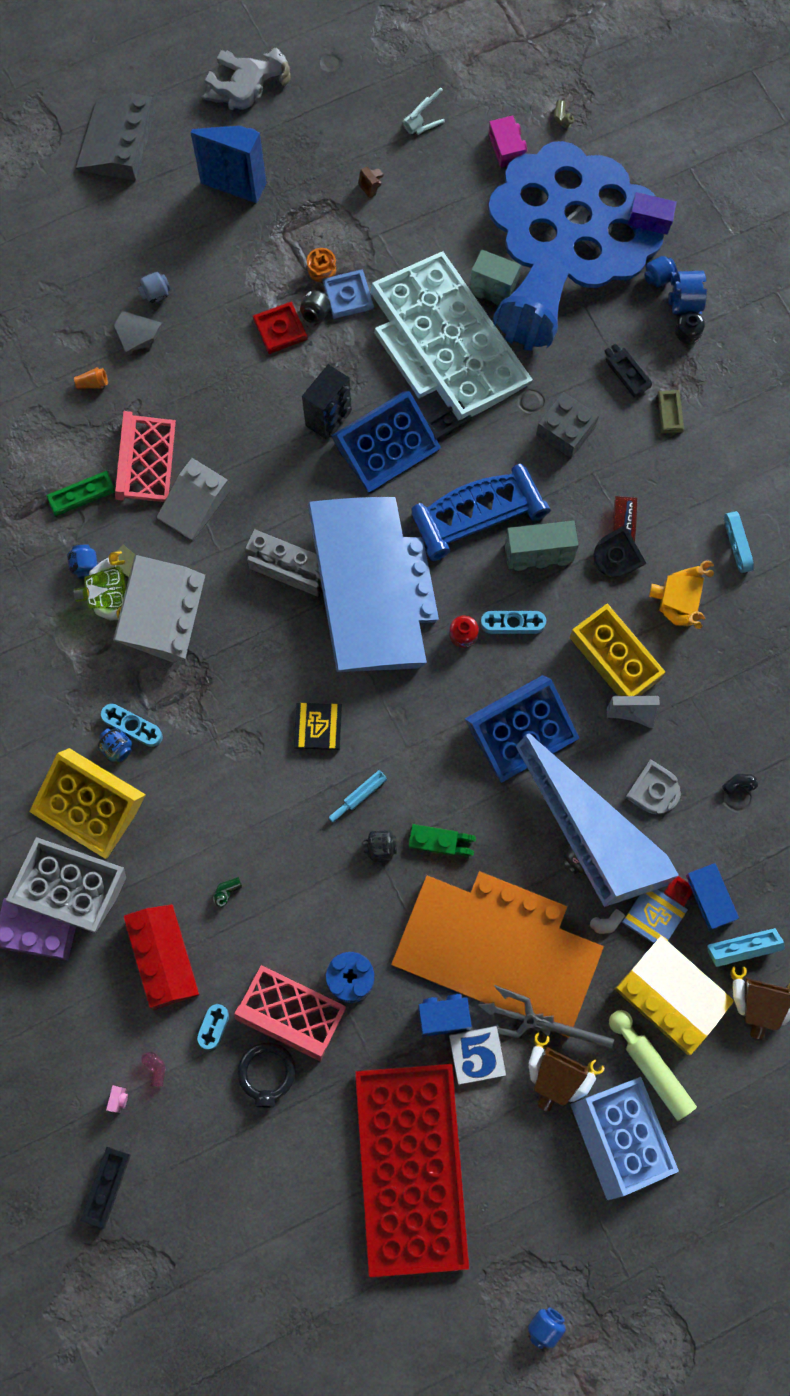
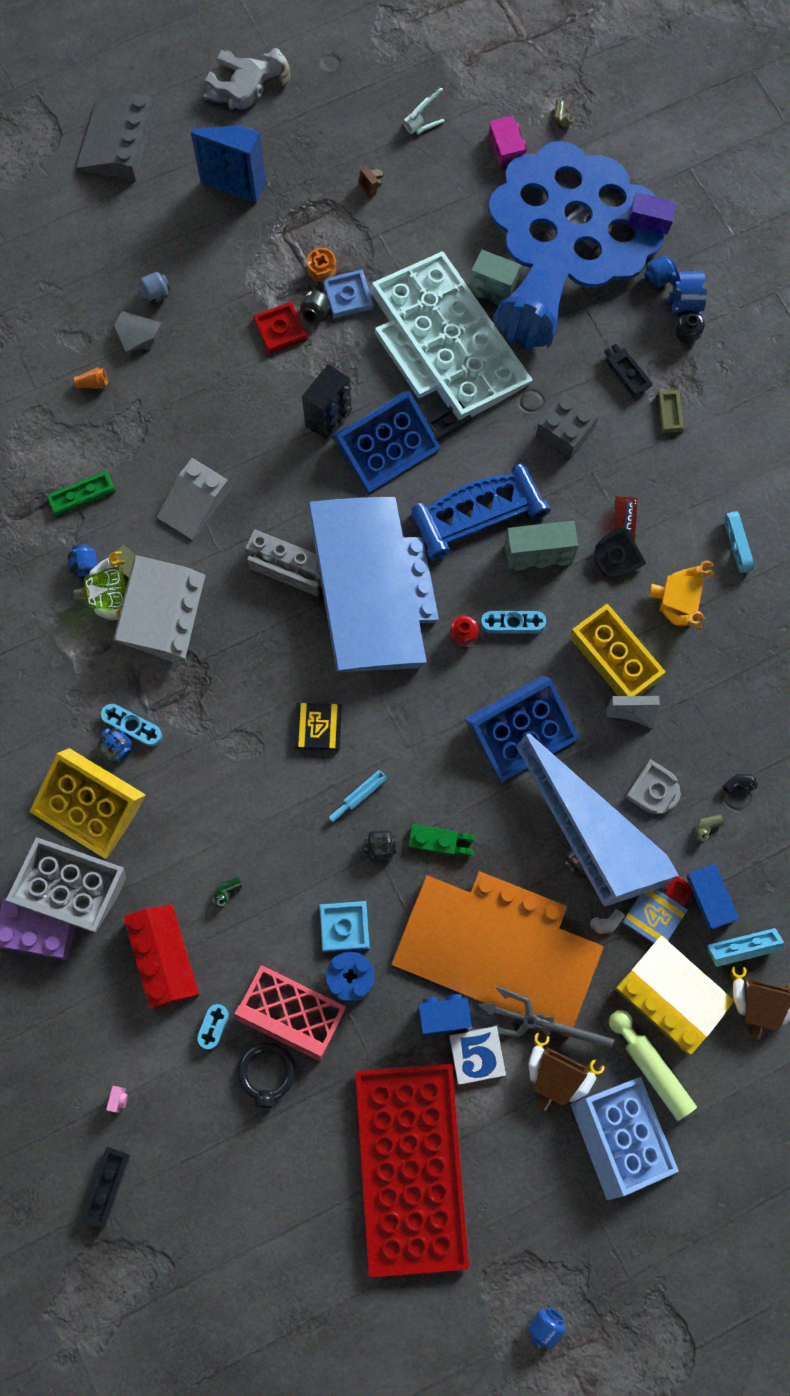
(126, 455): coral fence -> none
(156, 1065): clear pink arm -> none
(344, 926): none -> medium azure tile
(705, 825): none -> olive arm

